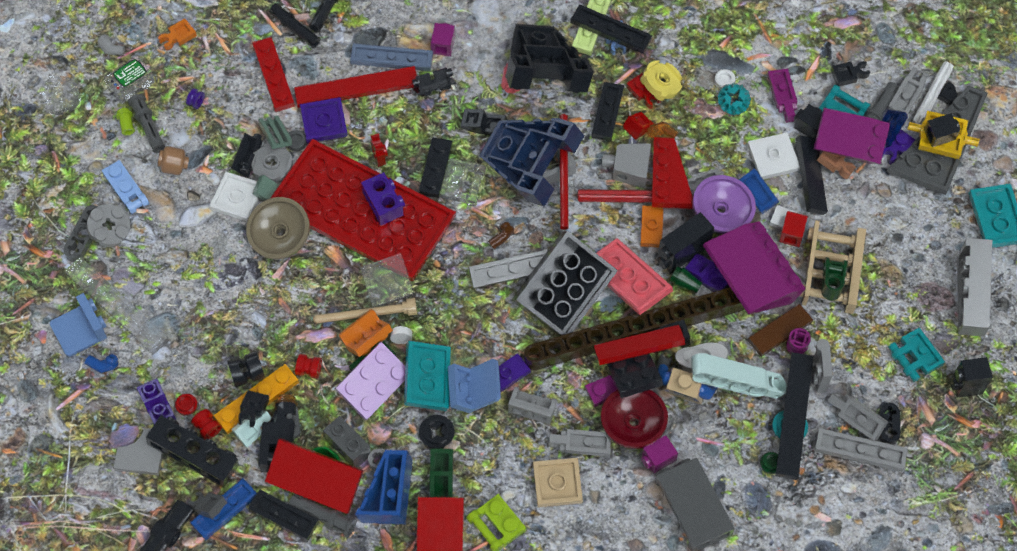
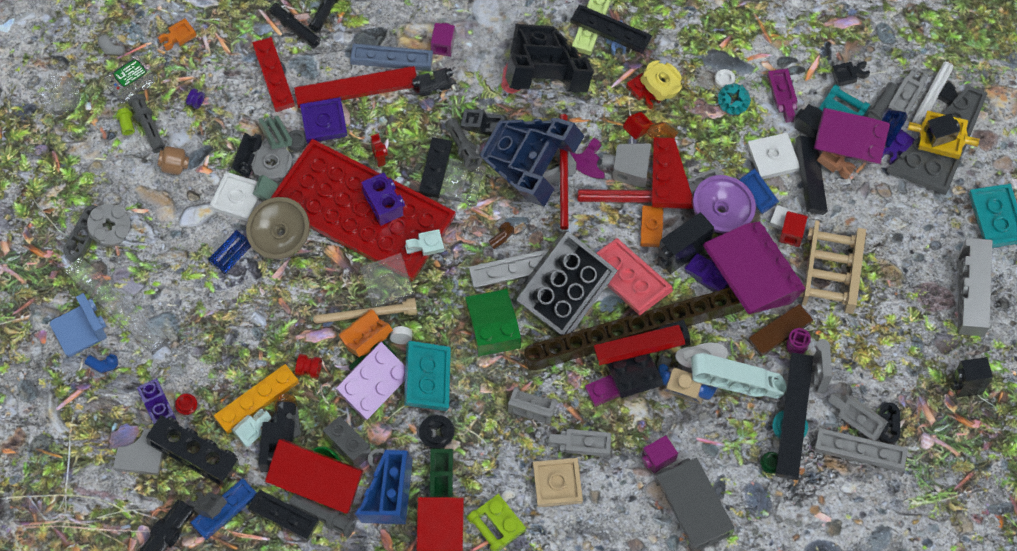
(125, 186): light blue plate -> none
(206, 424): red wheel -> none
(244, 247): none -> clear blue tile
(252, 406): black plate -> none
(253, 366): black wheel -> none
(428, 242): none -> light aqua plate
(465, 148): none -> dark grey pin
(474, 387): medium blue bracket -> none
(493, 322): none -> green slope
(512, 371): dark purple plate -> none
(587, 161): none -> magenta piece
(607, 111): black plate -> none
(643, 408): dark red dish -> none
(684, 279): dark green cone -> none
(833, 274): dark green piece -> none
(921, 350): teal plate -> none

